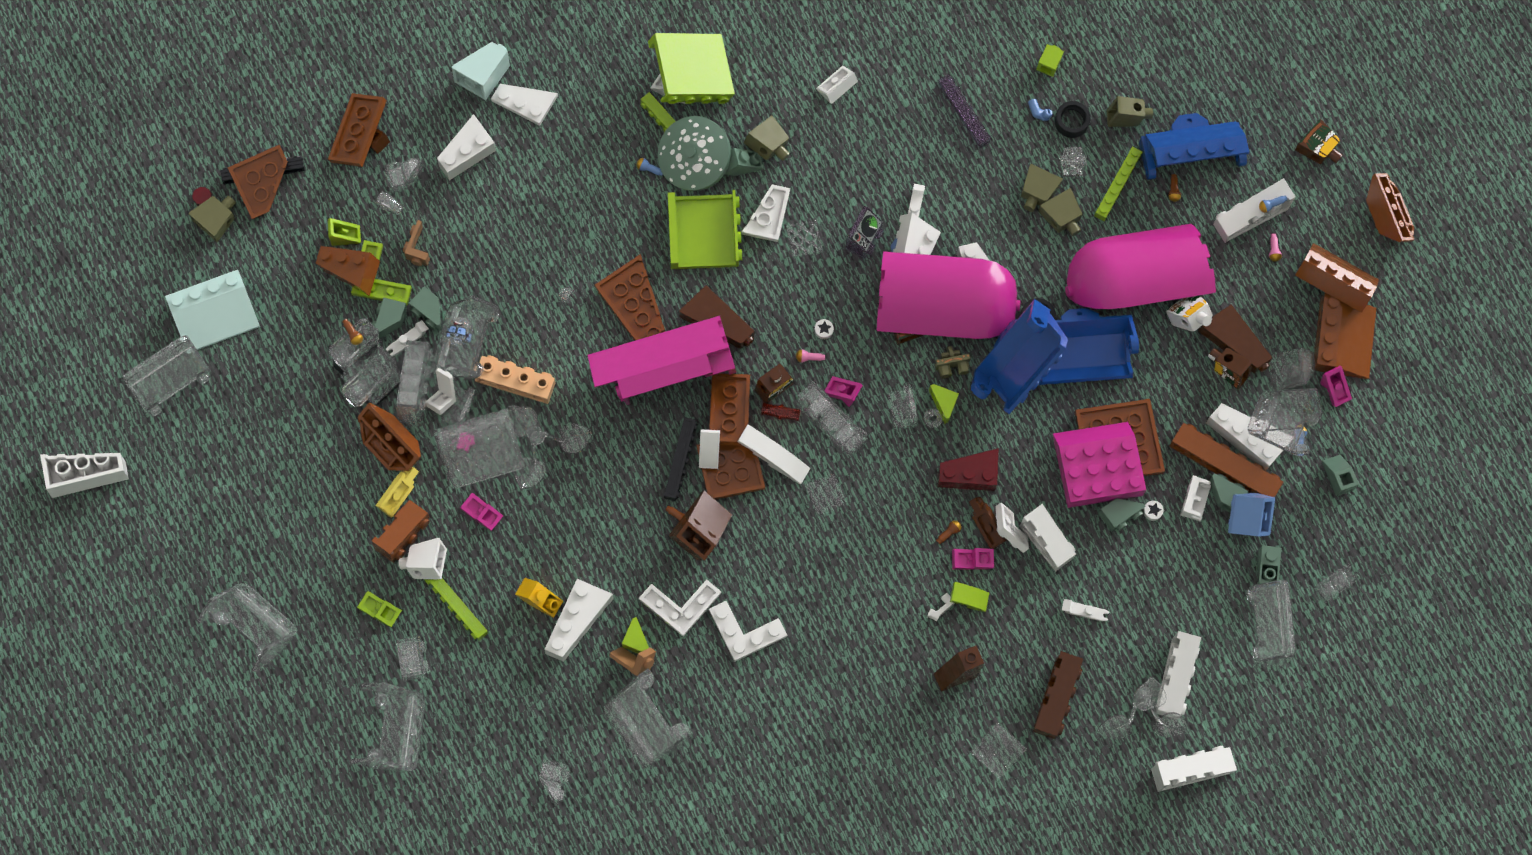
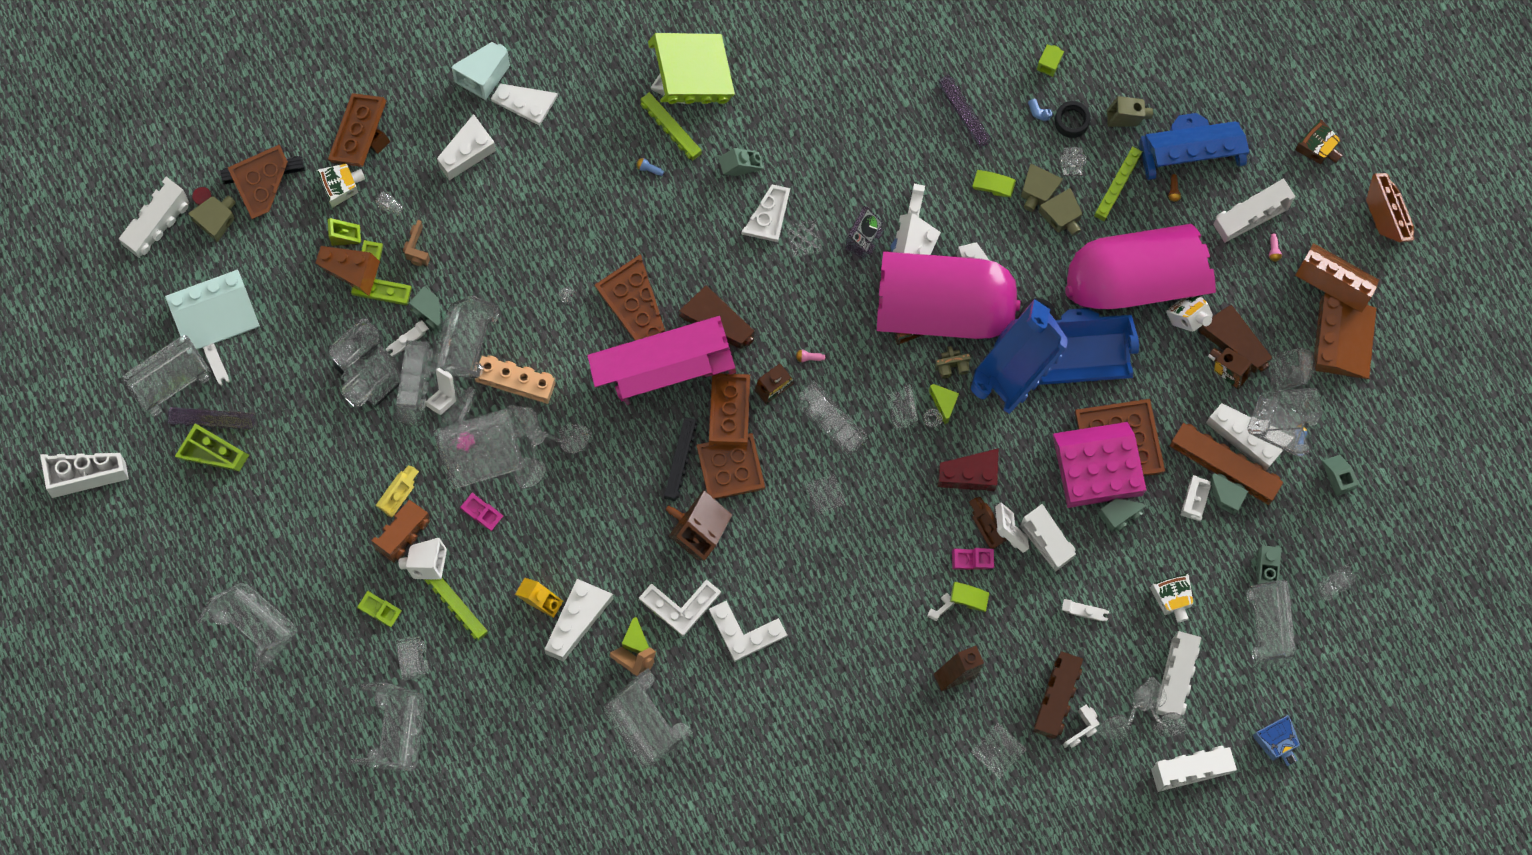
(155, 218): none -> white wedge
(208, 449): none -> lime wedge
(211, 418): none -> piece
(216, 363): none -> white piece
(339, 182): none -> torso
(355, 337): dark orange piece -> none
(388, 439): dark orange wedge -> none
(390, 316): sand green slope -> none
(402, 175): clear slope -> none
(459, 331): clear head -> none
(553, 778): clear slope -> none
(694, 153): sand green dish -> none
(704, 231): lime panel -> none
(709, 449): white slope -> none
(768, 140): torso -> none
(774, 454): white slope -> none
(780, 411): clear red pin -> none
(824, 329): white tile -> none
(837, 84): white slope -> none
(843, 389): dark pink slope -> none
(953, 528): dark orange piece -> none
(995, 183): none -> lime slope
(1089, 717): none -> white bracket
(1153, 510): white tile -> none
(1174, 596): none -> torso
(1251, 514): medium blue slope -> none
(1267, 205): medium blue piece -> none
(1279, 740): none -> torso
(1337, 386): dark pink slope -> none

